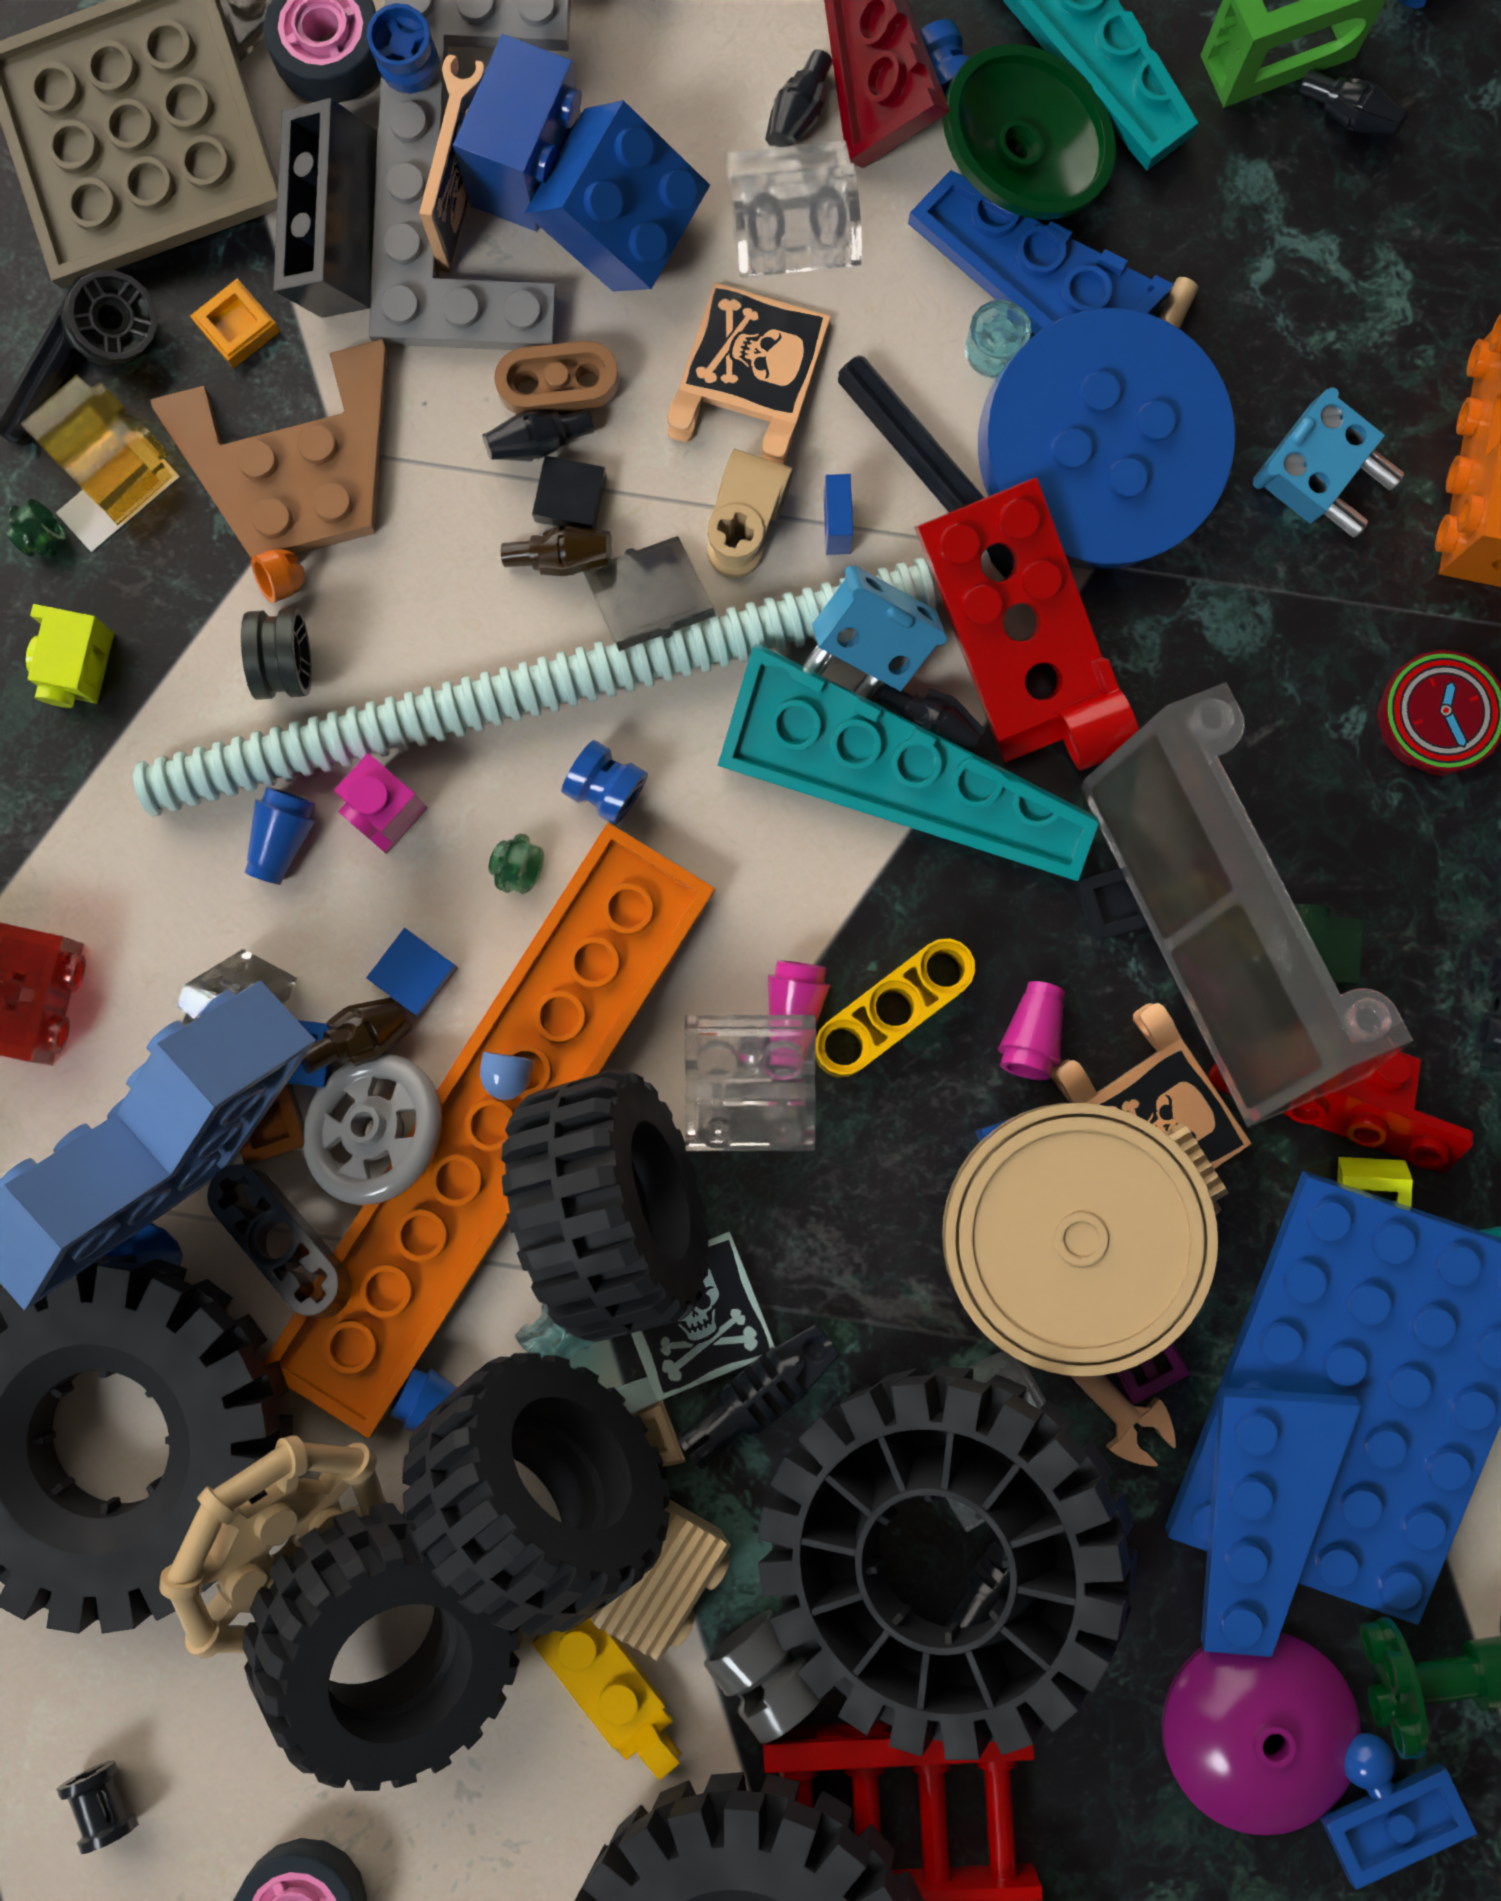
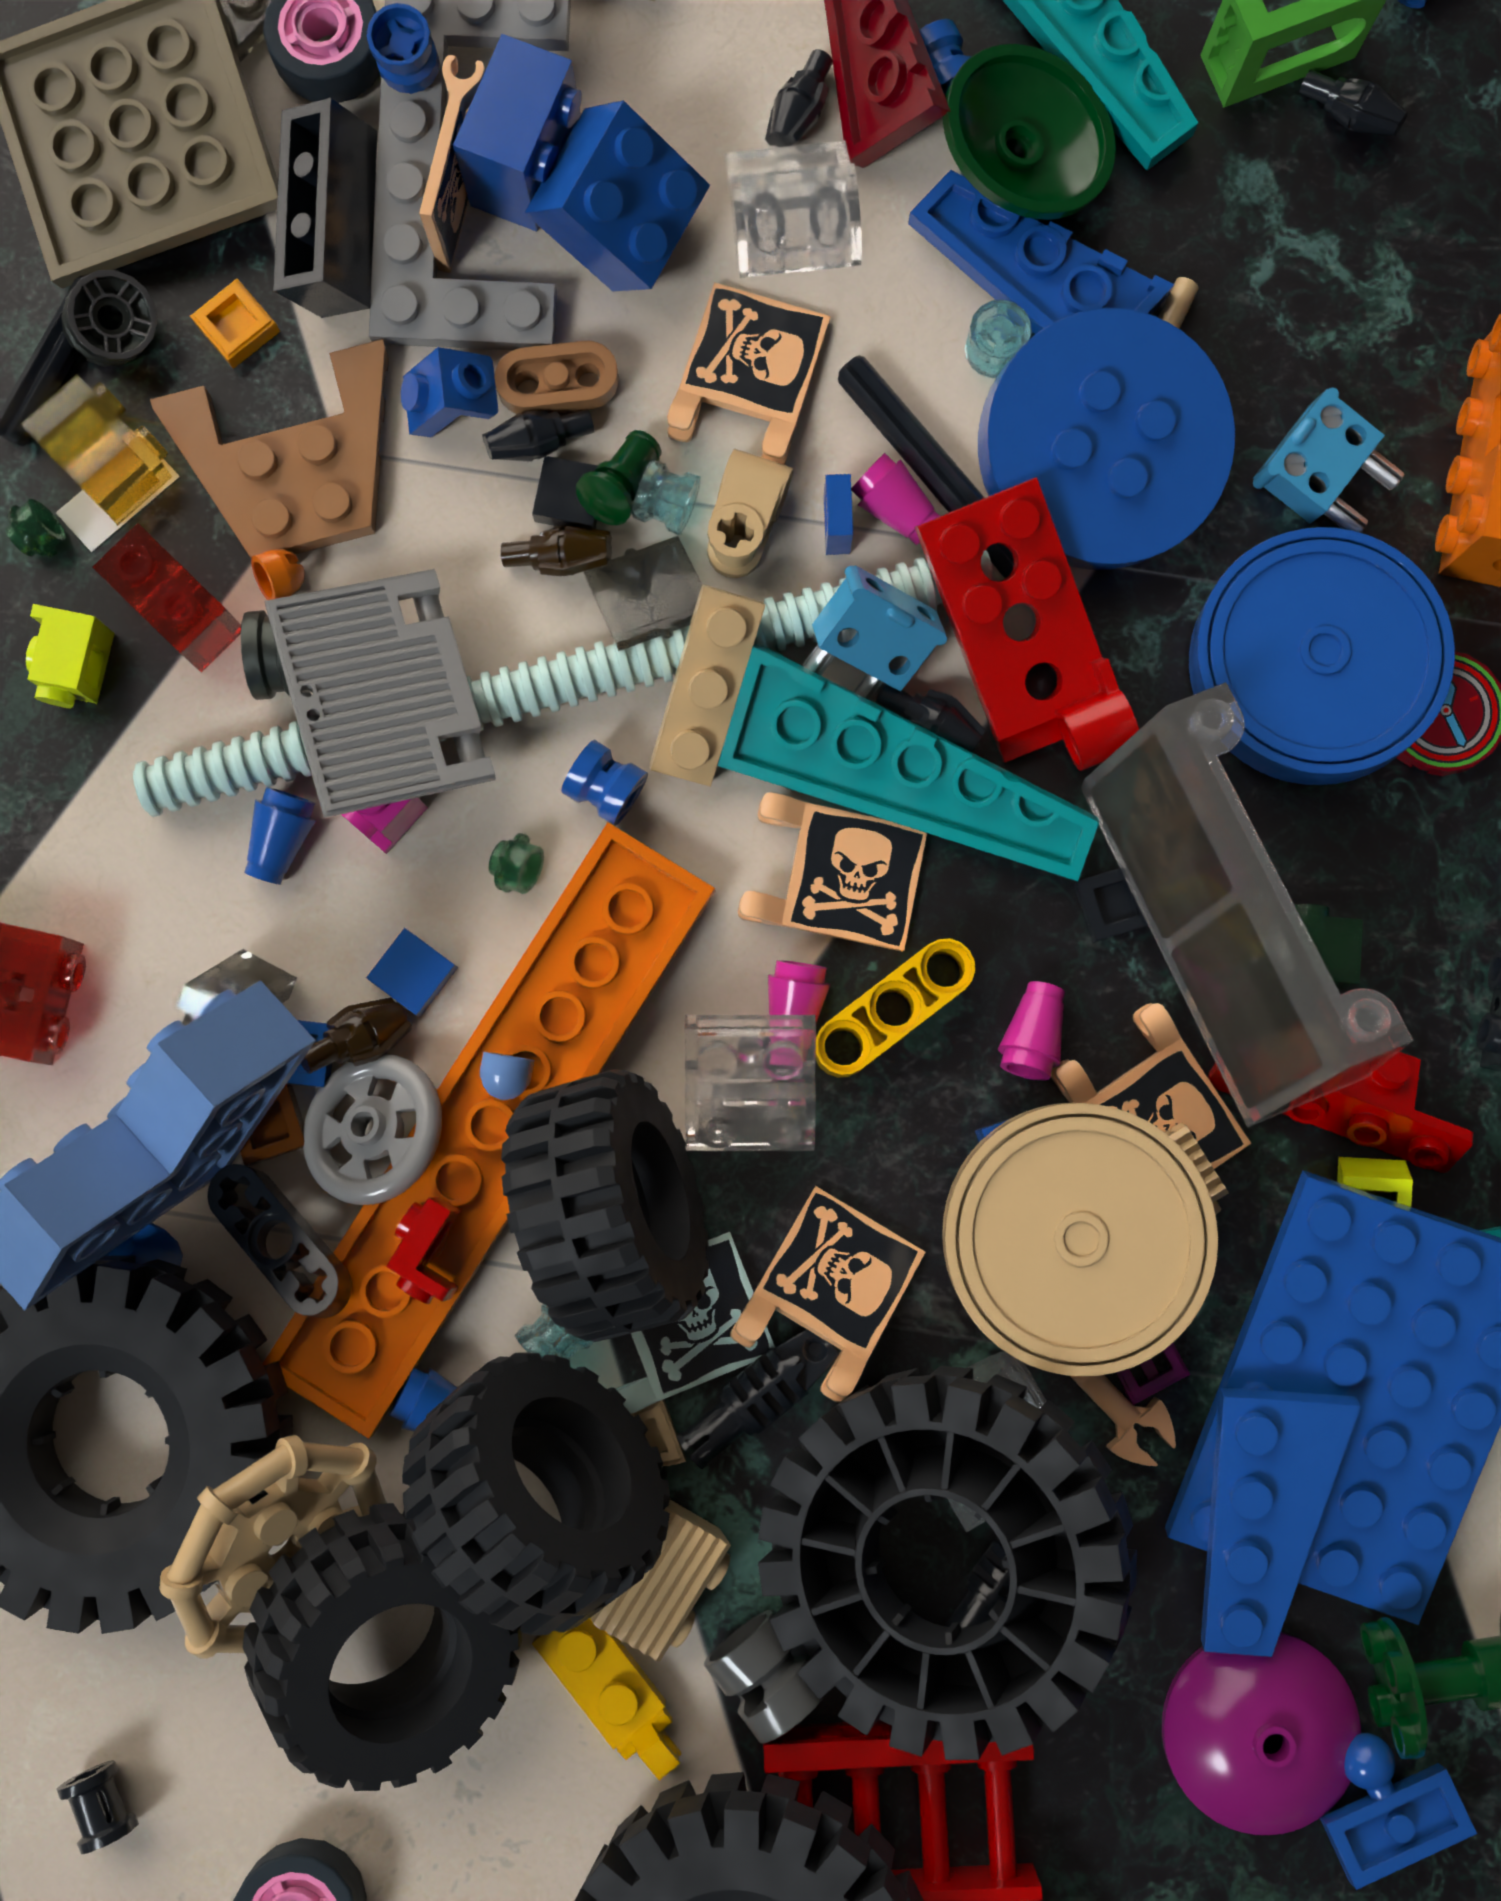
(168, 597): none -> clear red brick
(378, 692): none -> light grey window
(421, 1235): none -> red bracket
(448, 386): none -> blue bracket
(613, 485): none -> dark green pin
(666, 496): none -> clear light blue wheel
(706, 685): none -> tan plate
(838, 1281): none -> flag
(847, 877): none -> flag
(894, 497): none -> dark pink cone
(1327, 652): none -> blue brick

